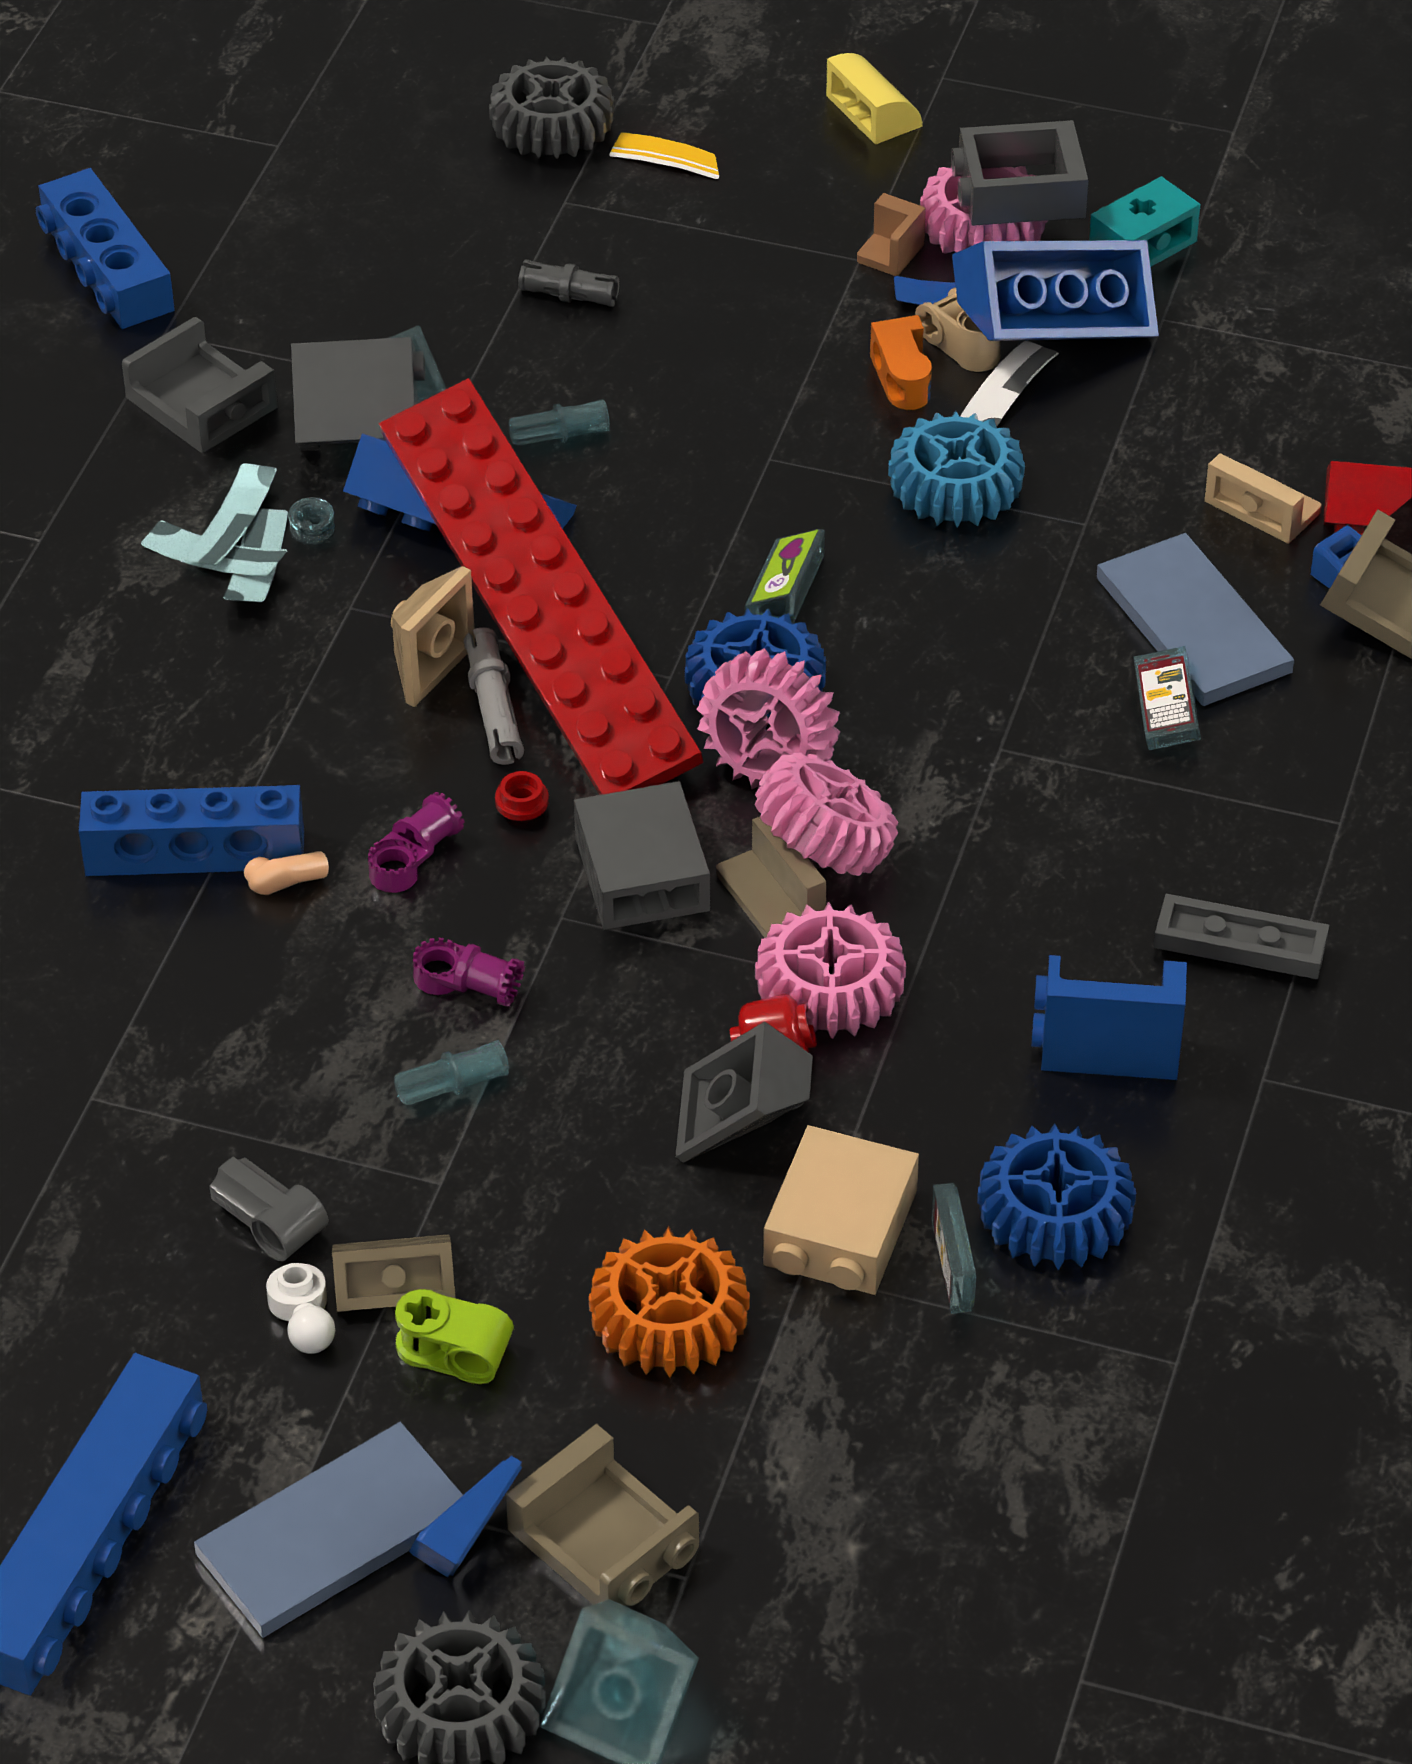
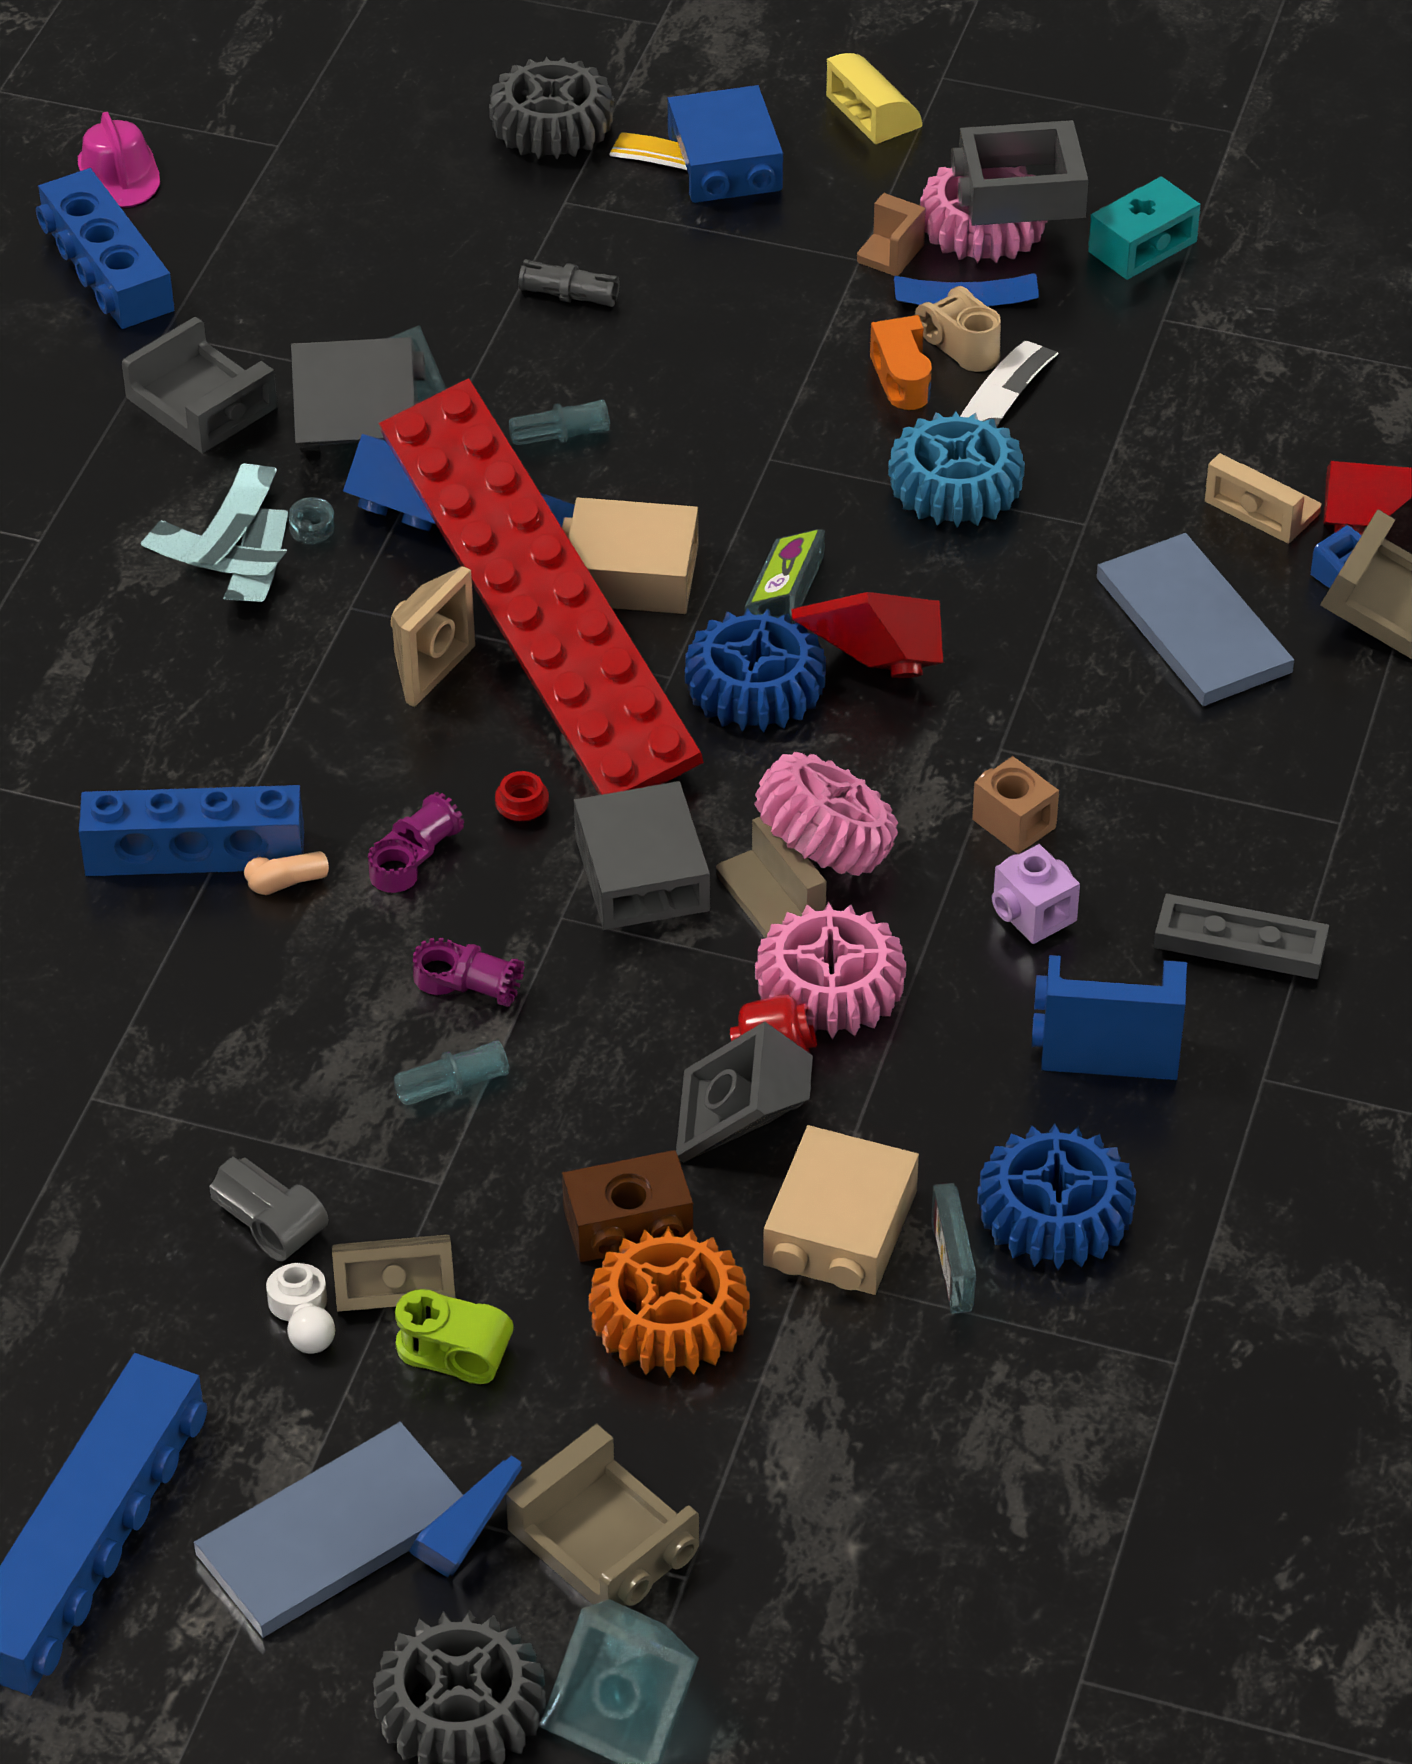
(120, 161): none -> dark pink piece
(491, 681): light grey pin -> none
(624, 1200): none -> reddish brown brick
(637, 551): none -> tan brick
(726, 143): none -> blue panel
(738, 708): bright pink gear -> none
(879, 630): none -> red slope
(1015, 804): none -> medium nougat brick
(1035, 893): none -> lavender brick
(1057, 289): blue slope -> none
(1167, 698): tile -> none

